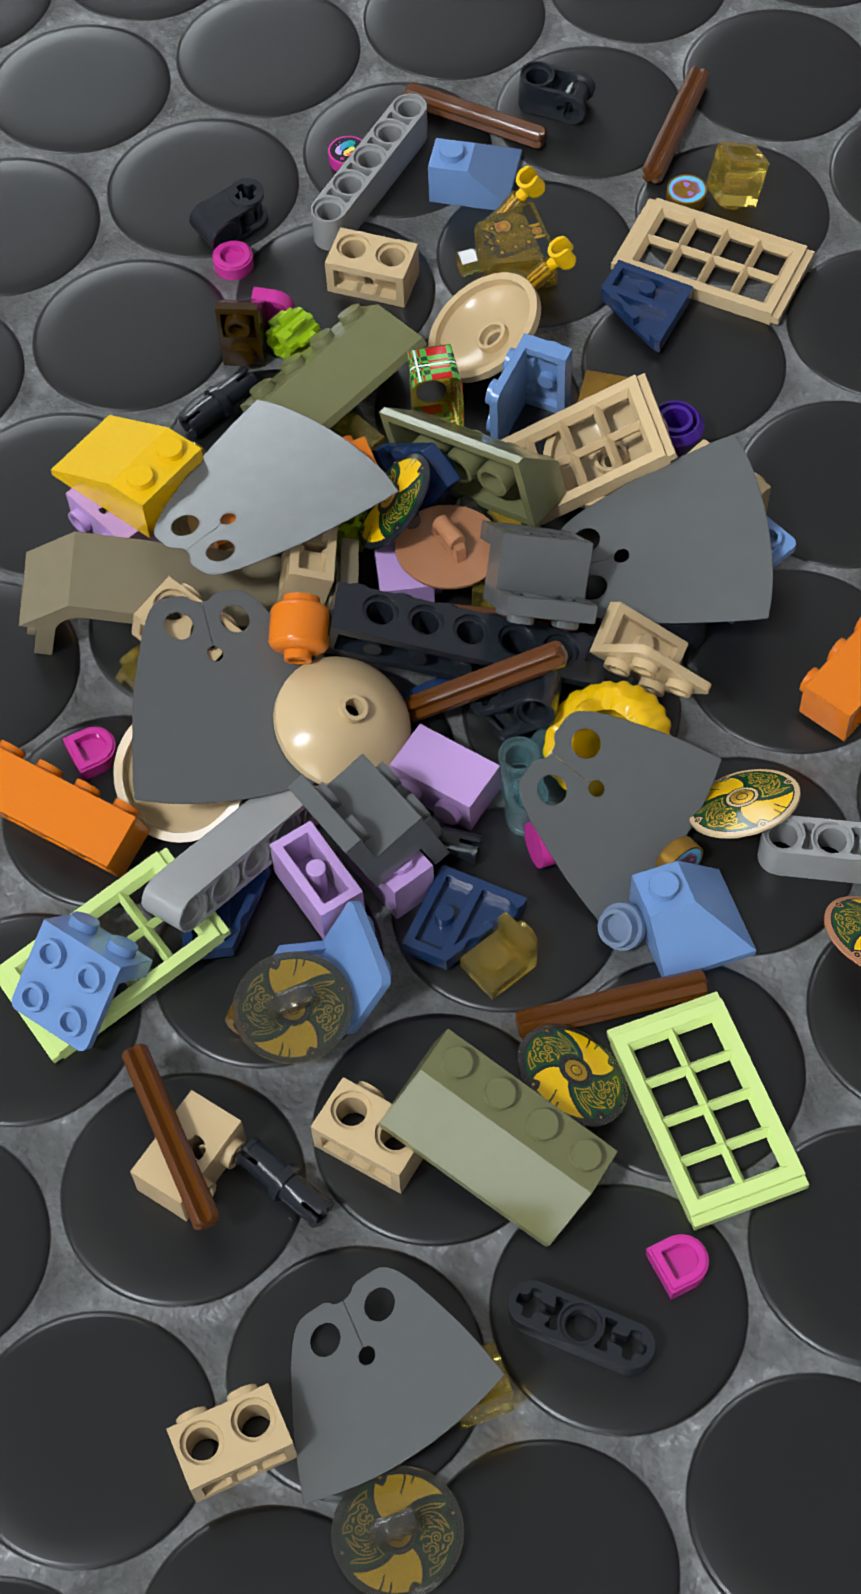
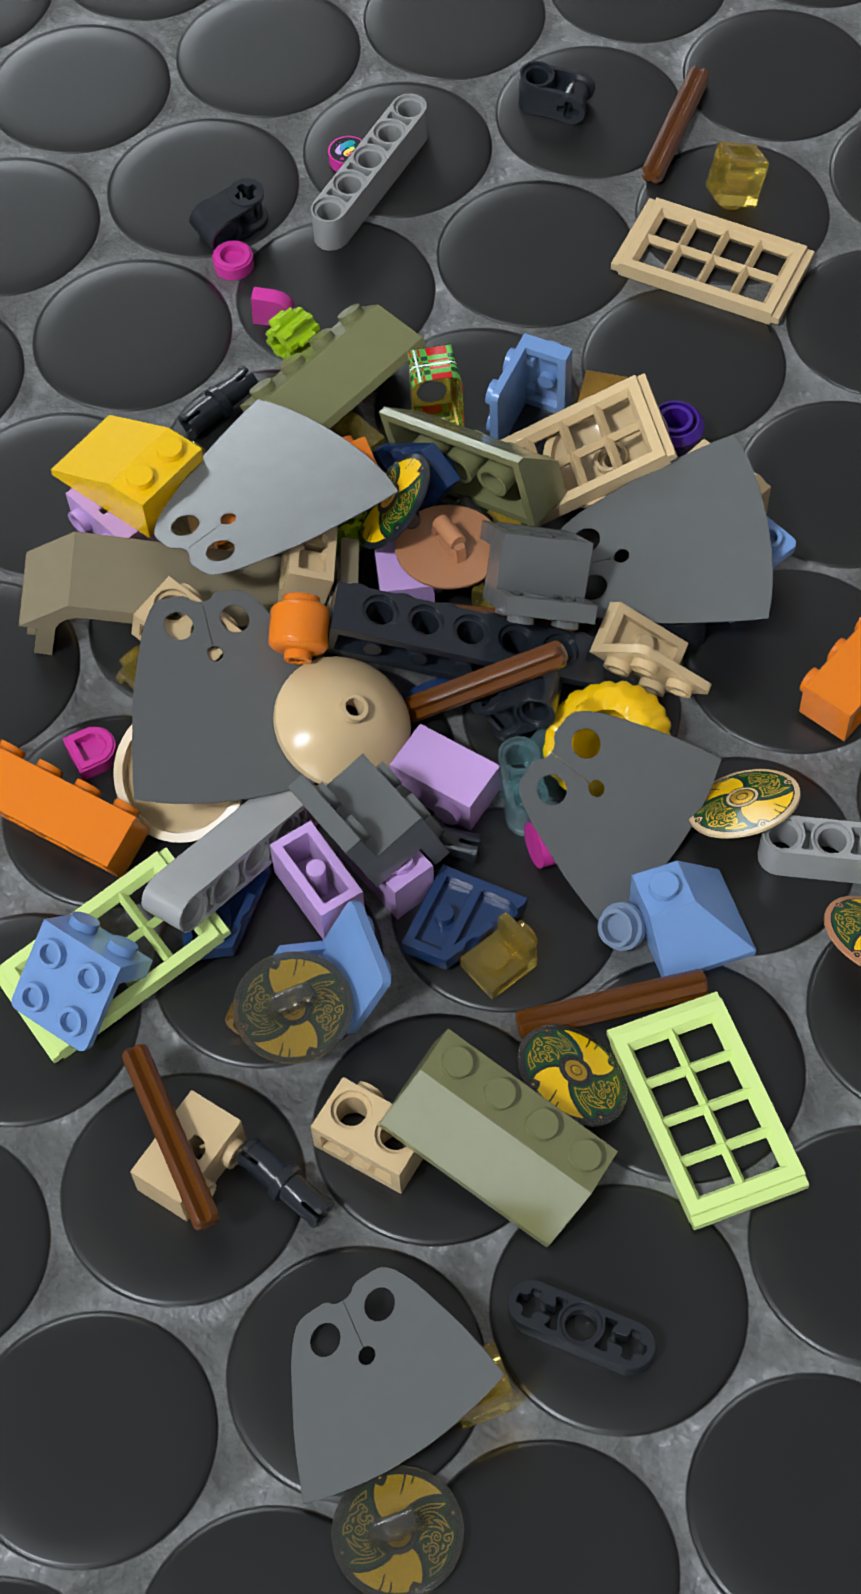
(237, 1455): tan brick -> none
(242, 331): dark brown slope -> none
(372, 267): tan brick -> none
(471, 173): medium blue slope -> none
(480, 117): reddish brown axle -> none
(486, 322): tan dish -> none
(516, 239): torso -> none
(646, 301): dark blue wing -> none
(679, 1263): dark pink tile -> none
(681, 849): pearl gold tile -> none
(687, 191): tile -> none

